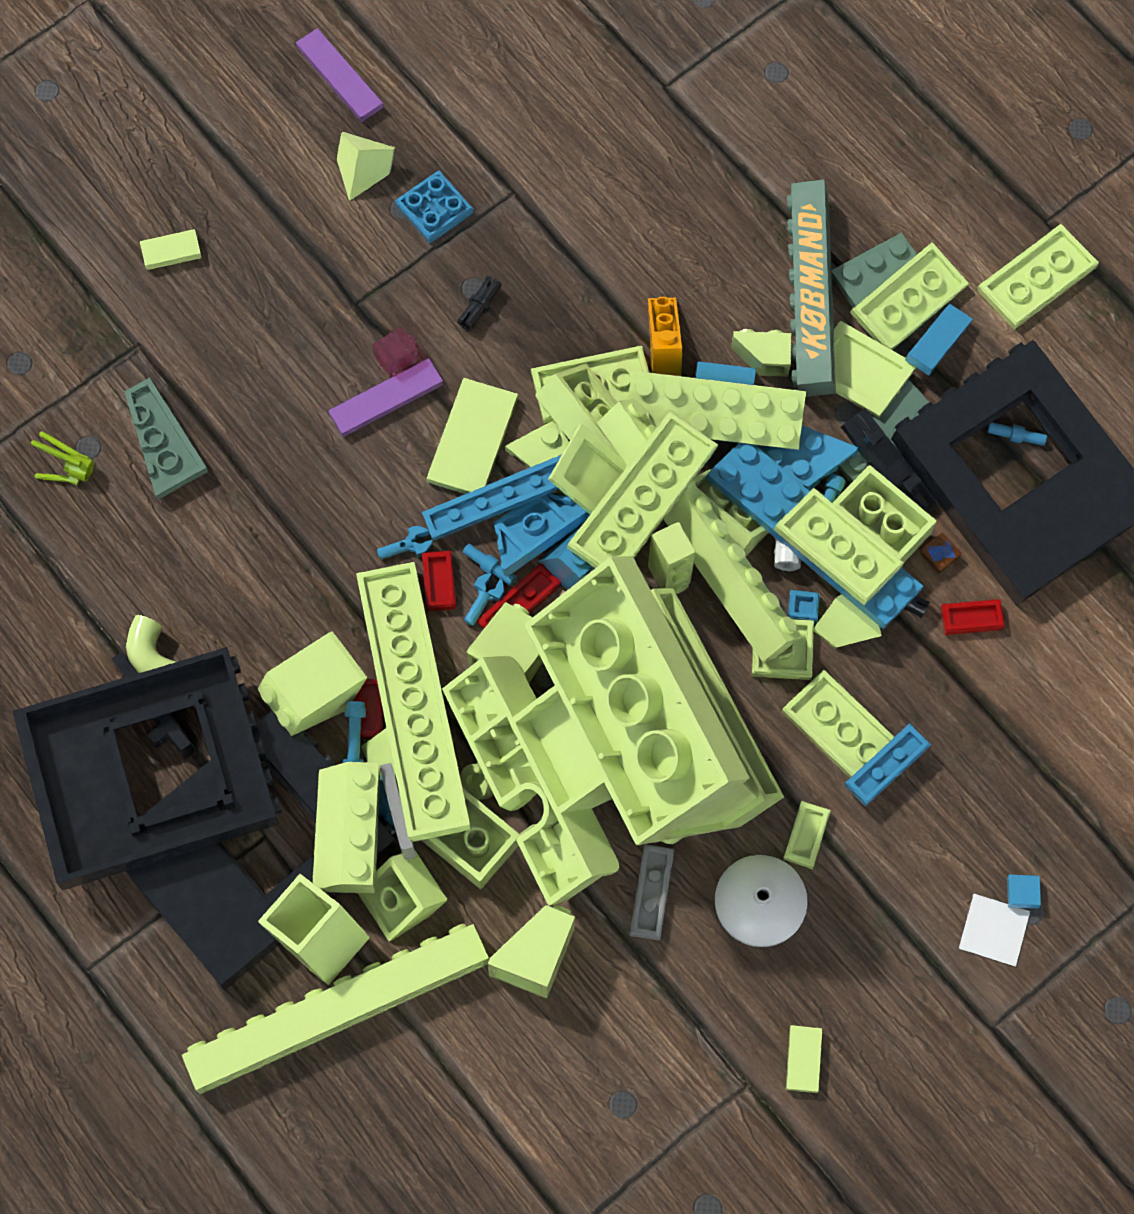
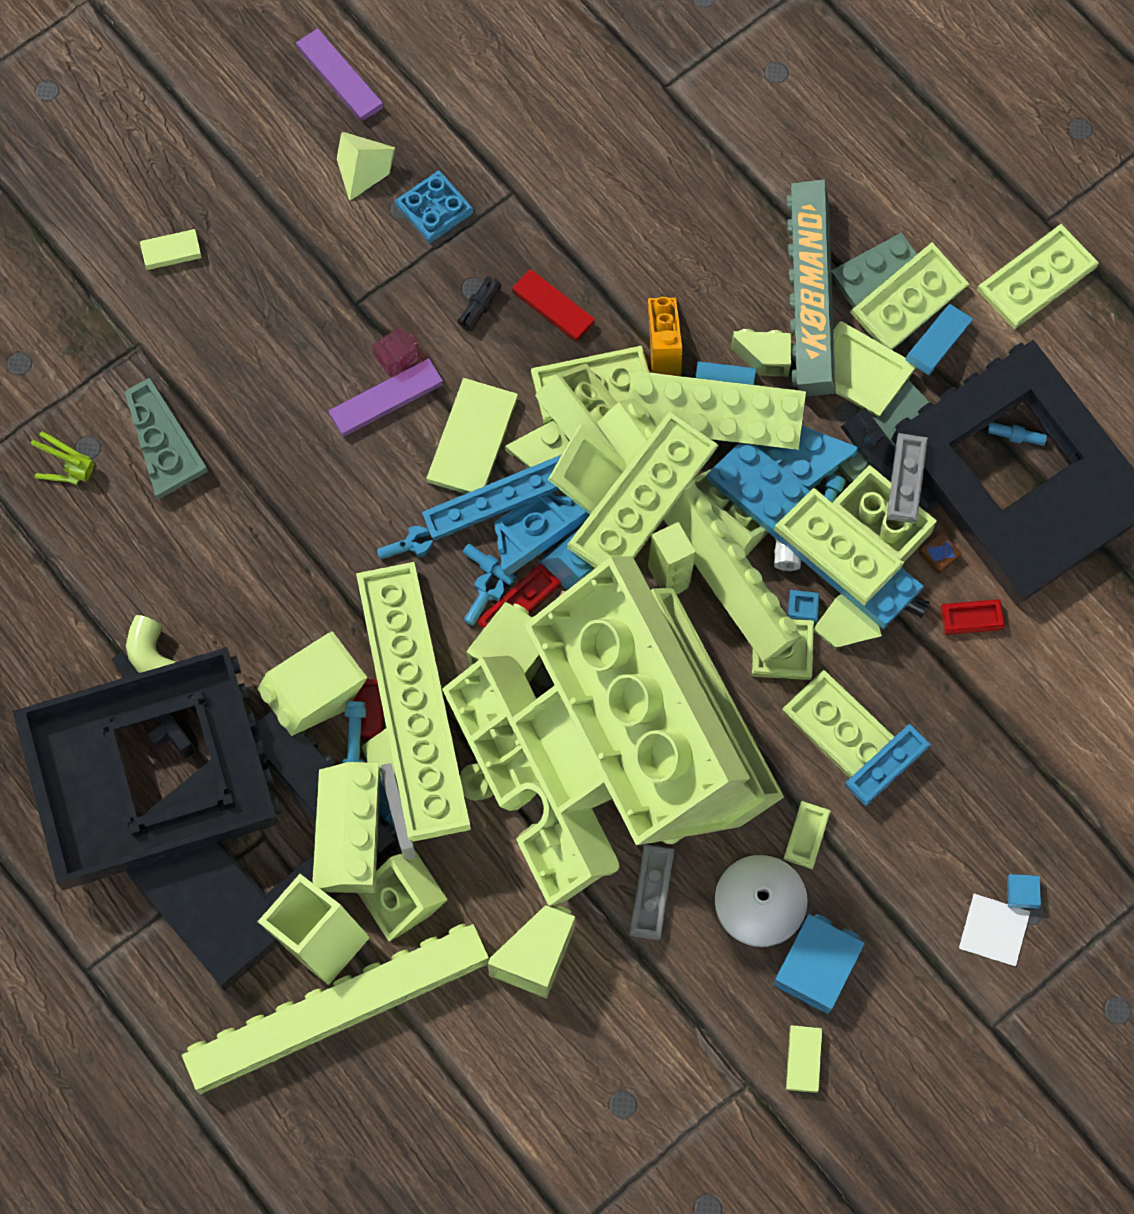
(438, 581): red tile -> none
(480, 850): yellowish green brick -> none
(553, 305): none -> red tile
(819, 963): none -> dark azure panel
(906, 478): none -> light grey tile

